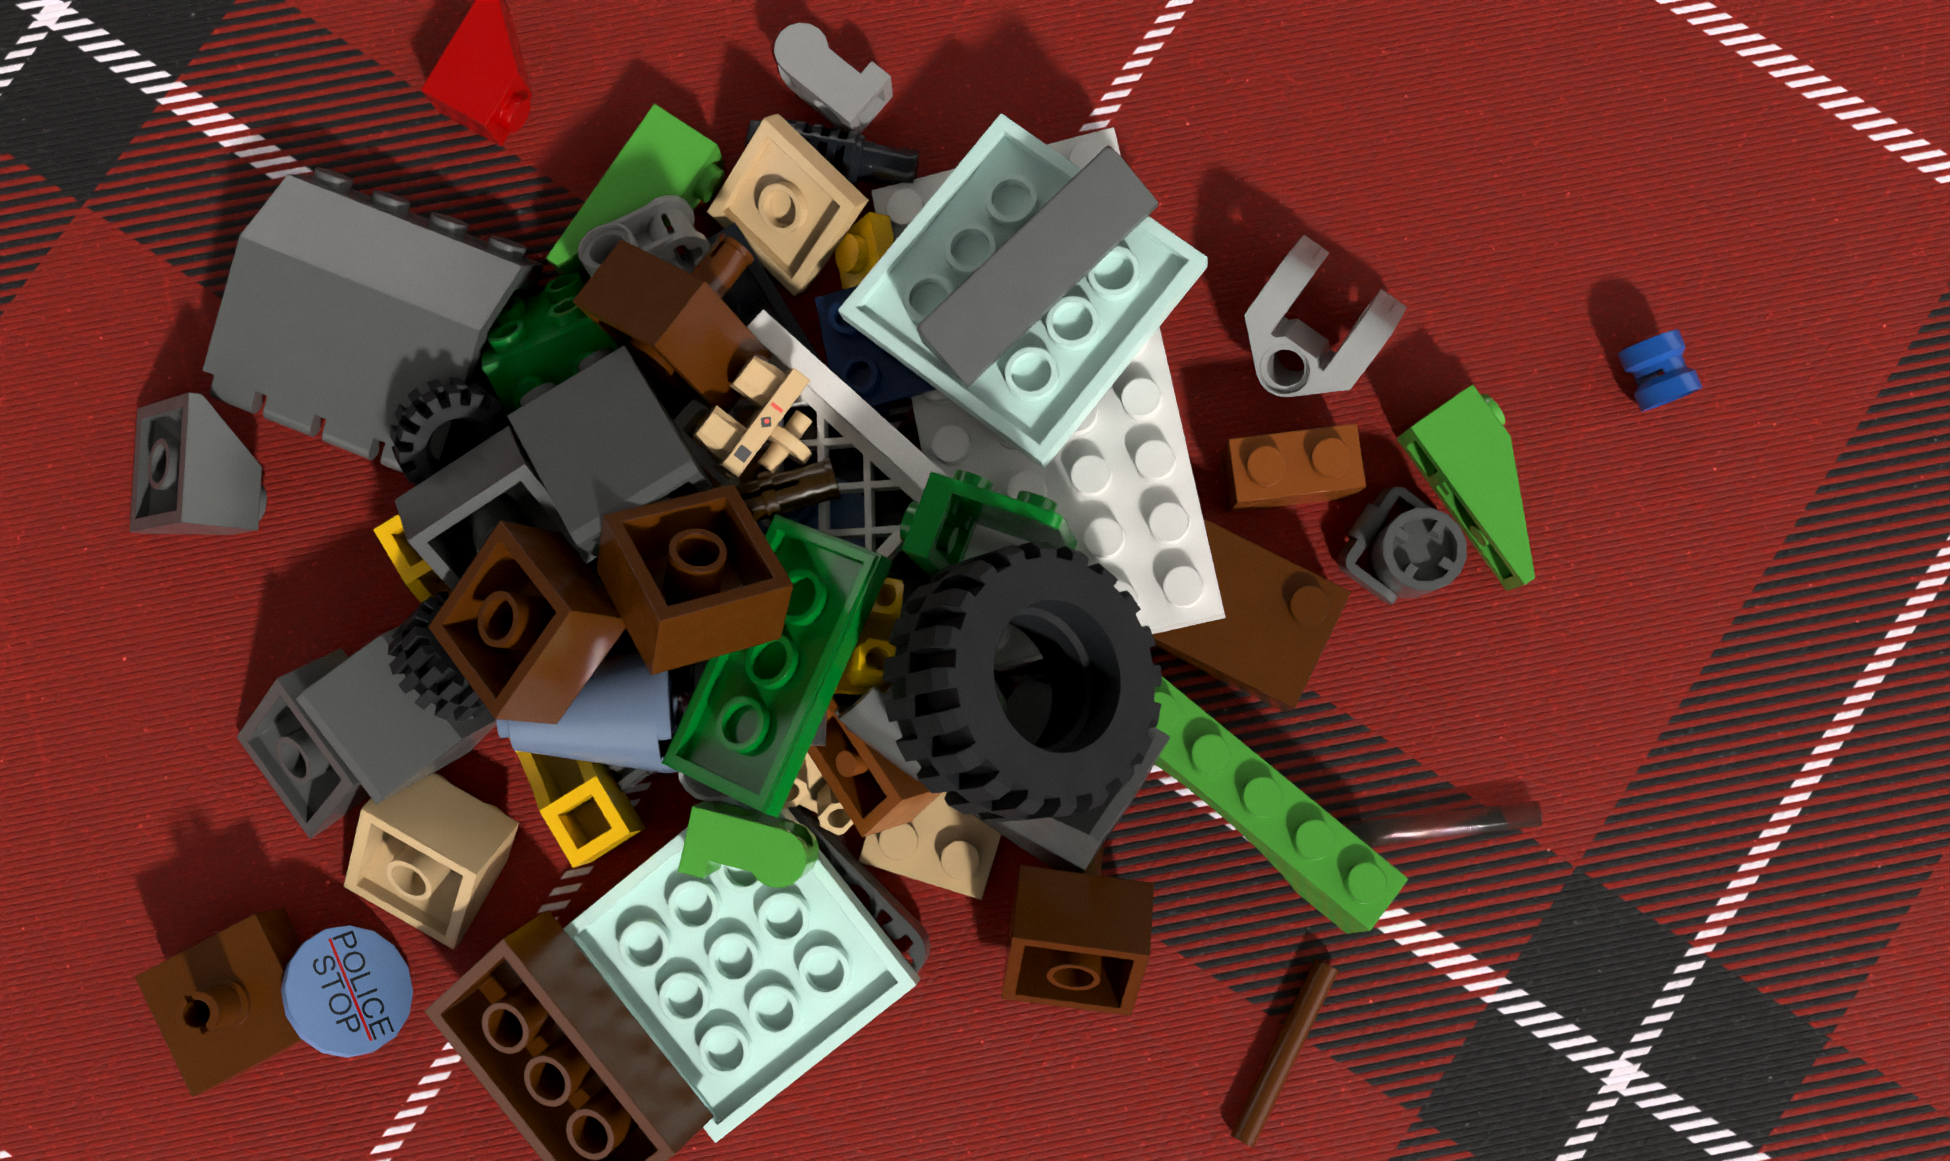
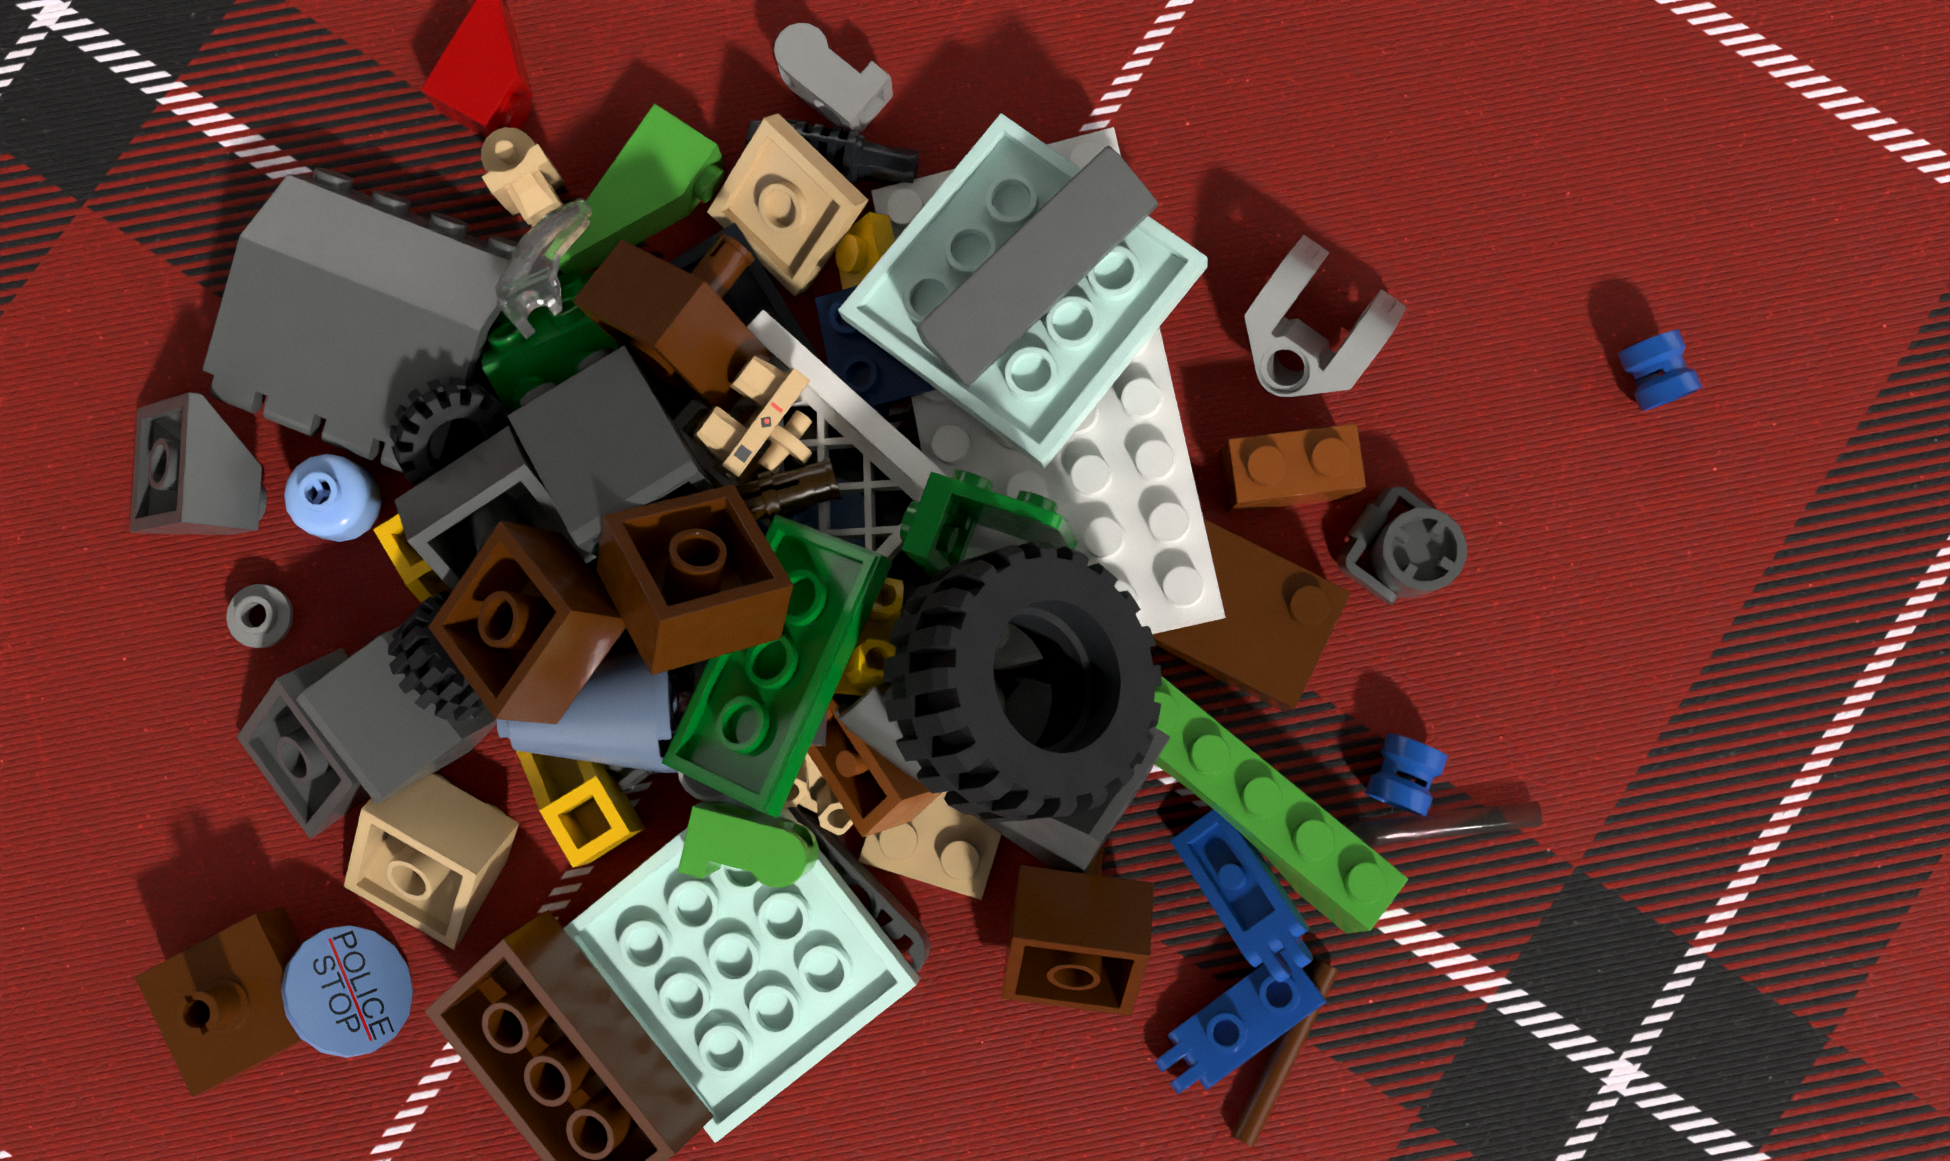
(278, 616): none -> light grey plate
(332, 498): none -> light blue head
(520, 174): none -> tan hips
(533, 267): none -> clear piece
(647, 231): light grey piece -> none
(1240, 1025): none -> blue hinge
(1244, 894): none -> blue hinge
(1412, 761): none -> blue wheel
(1474, 473): bright green slope -> none

